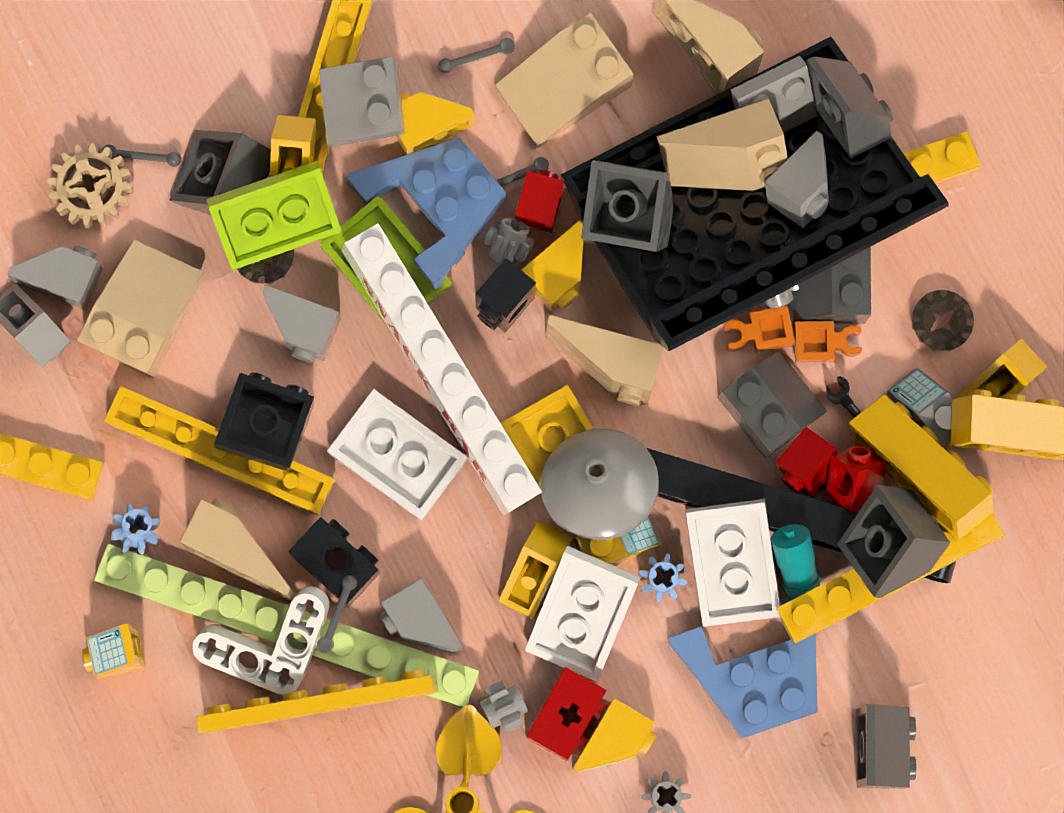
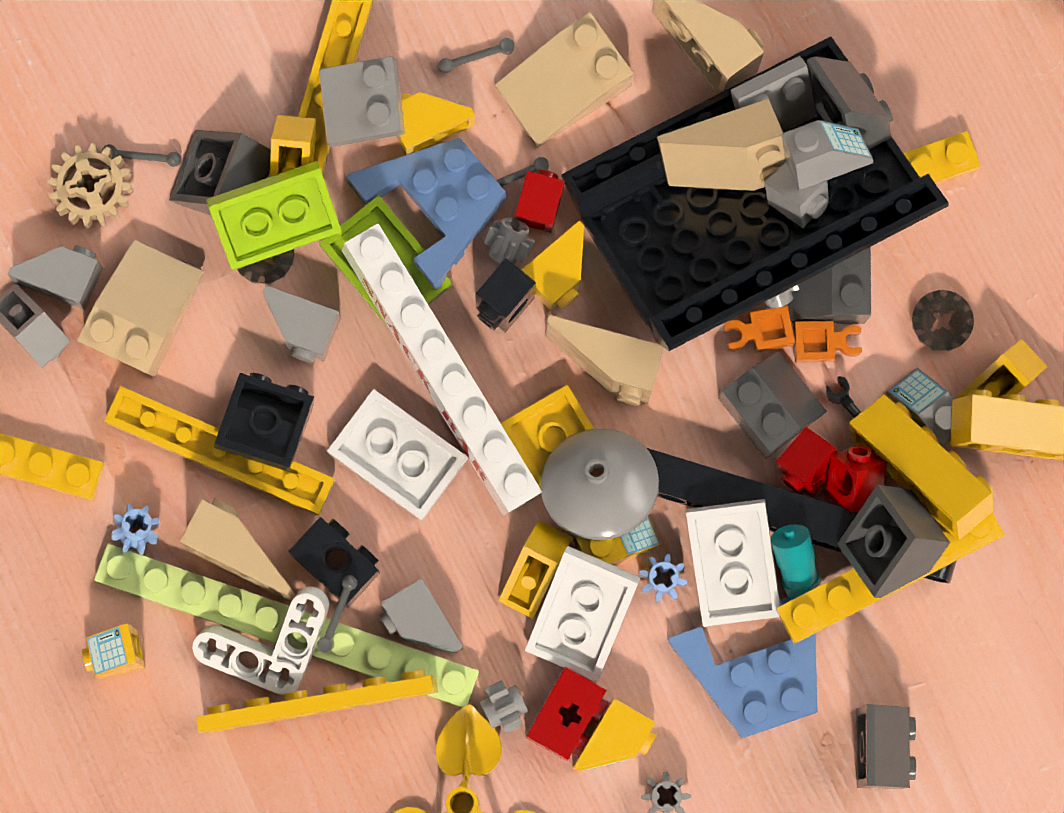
(628, 206): dark grey slope -> none
(823, 152): none -> light grey slope

